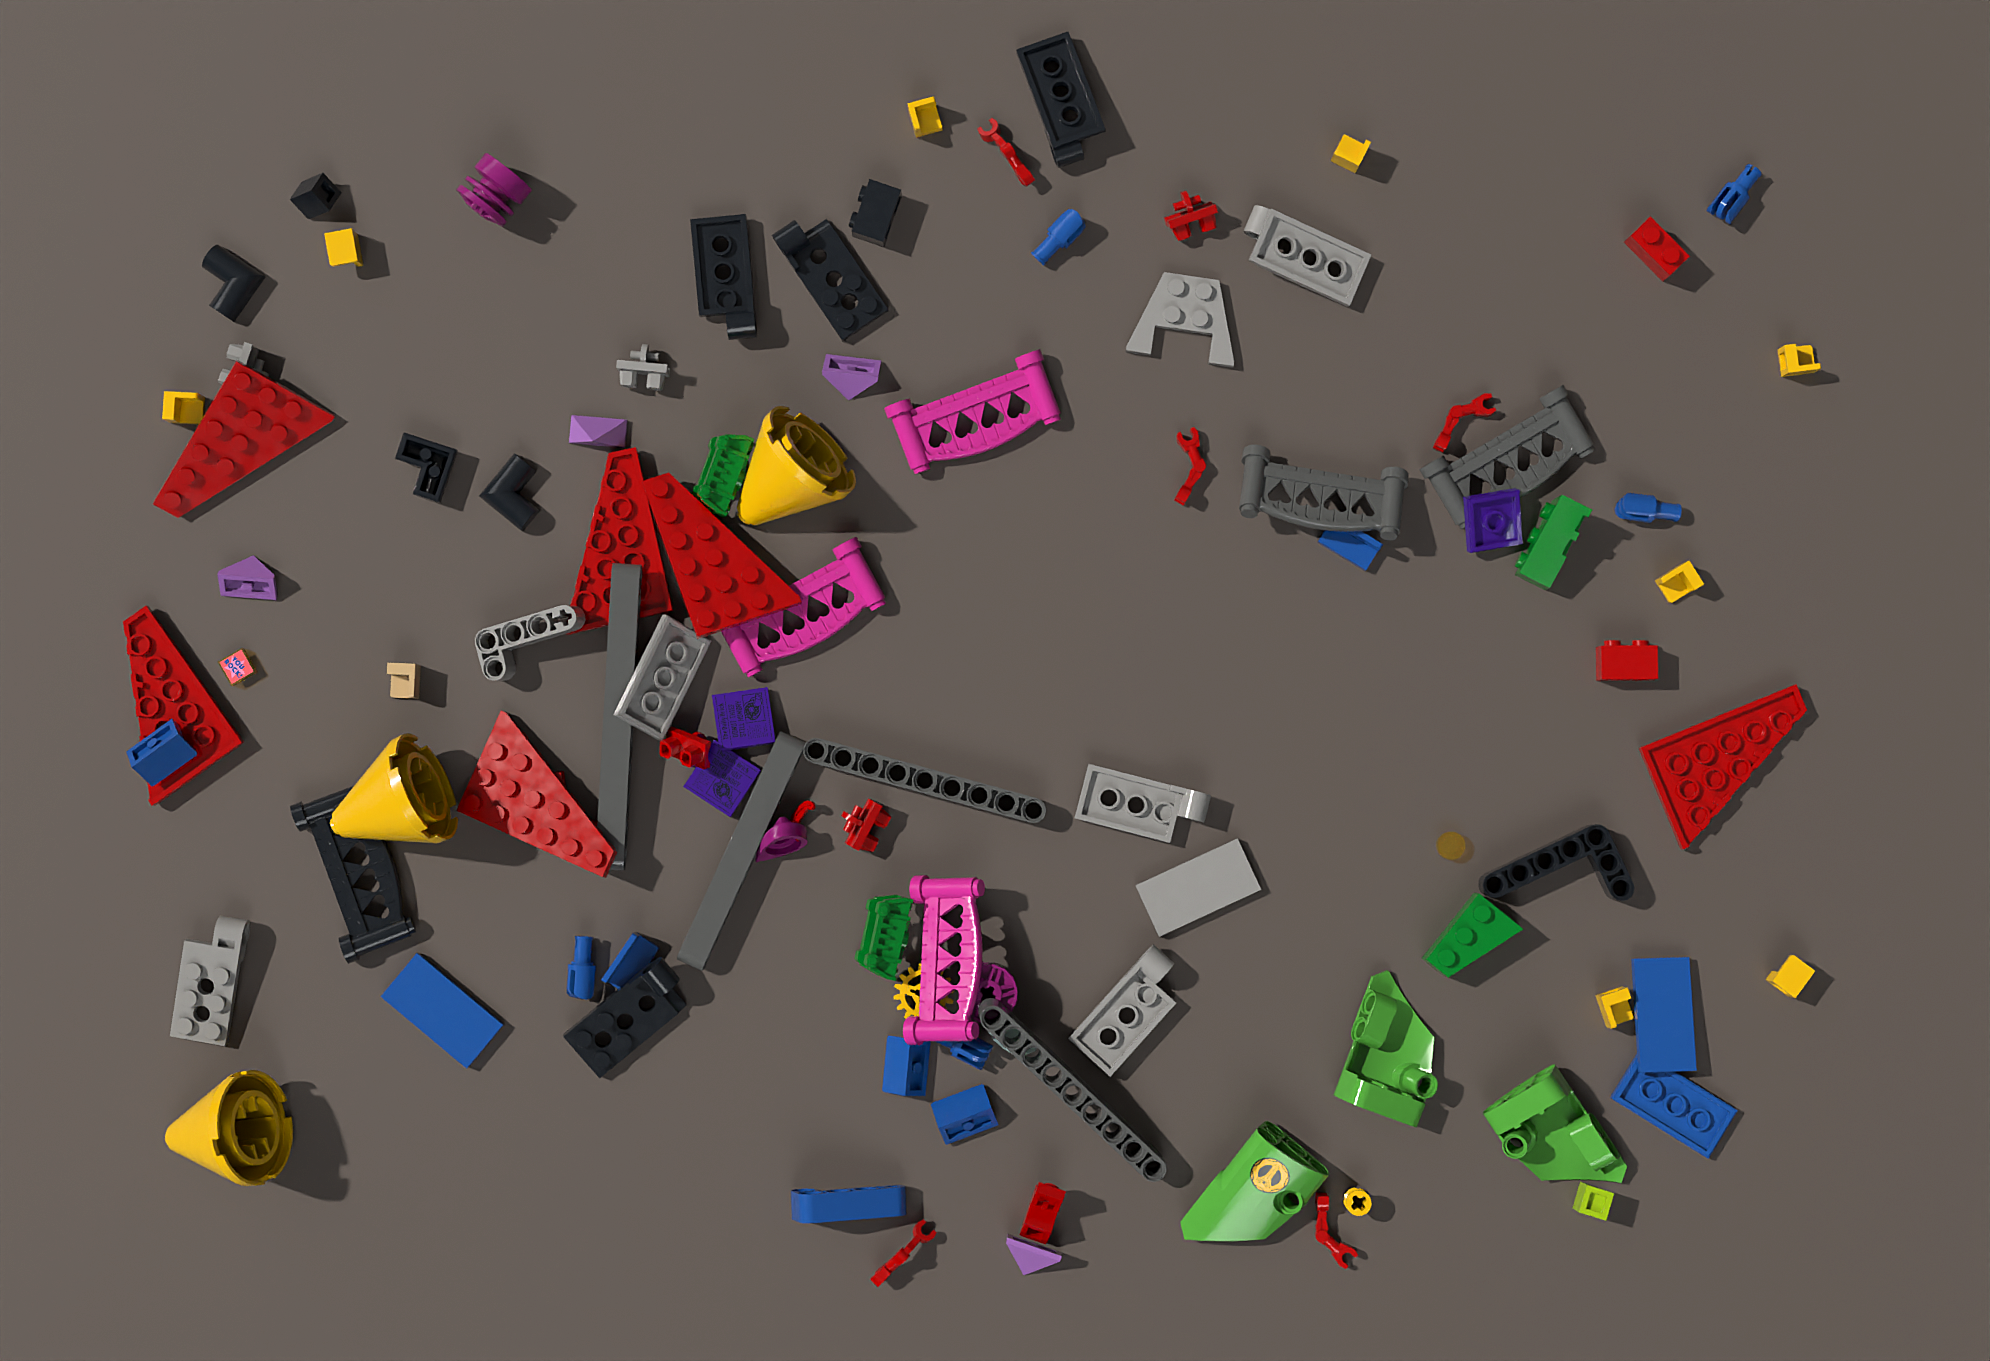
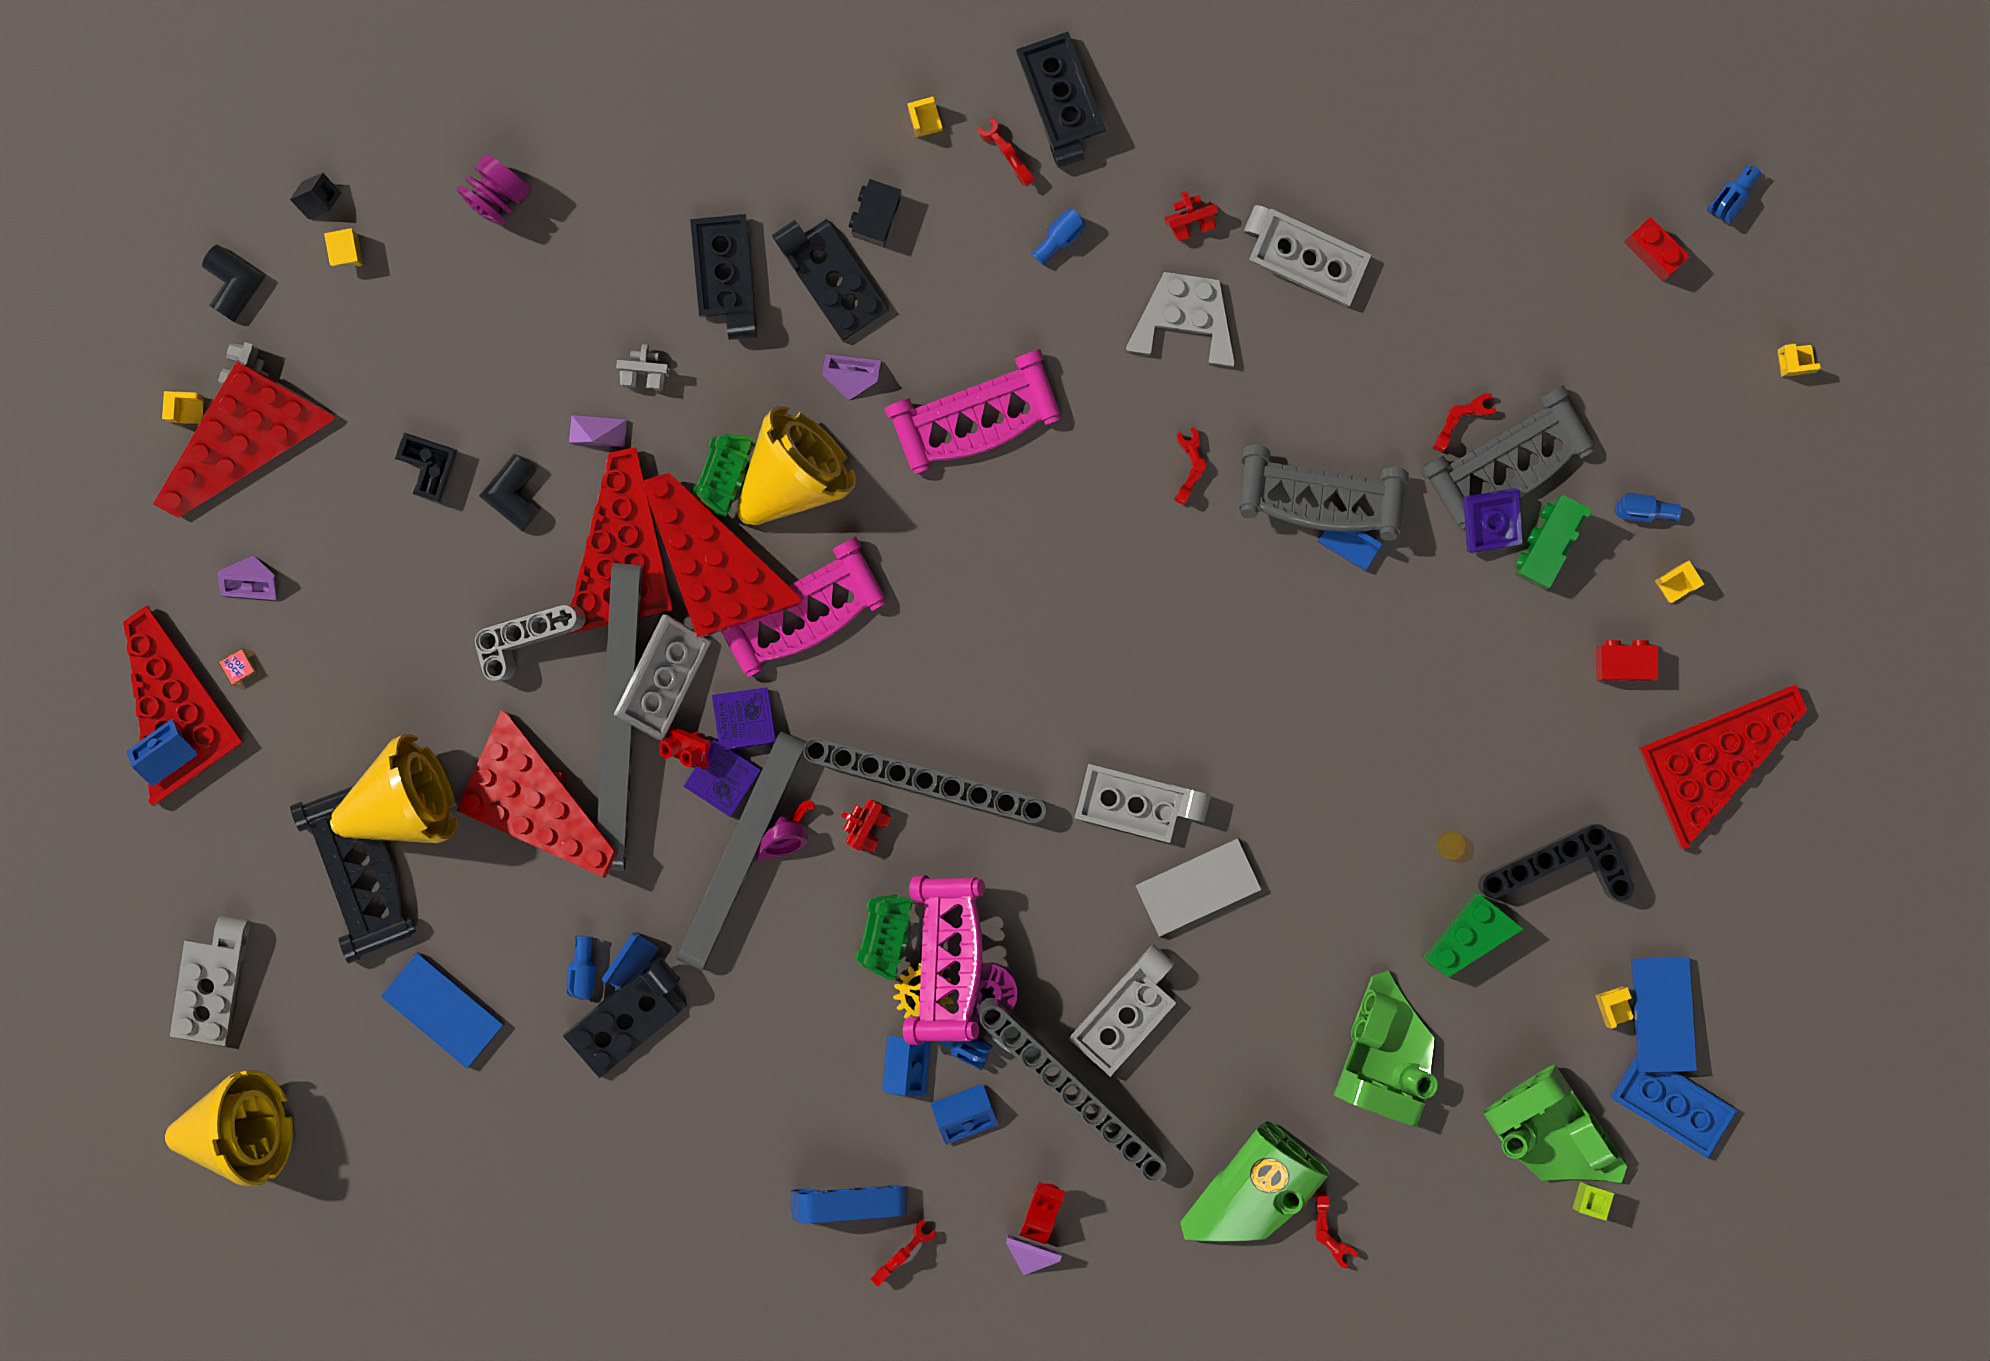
(404, 680): tan panel -> none
(1348, 1201): yellow bush -> none
(1350, 153): yellow panel -> none
(1791, 976): yellow panel -> none

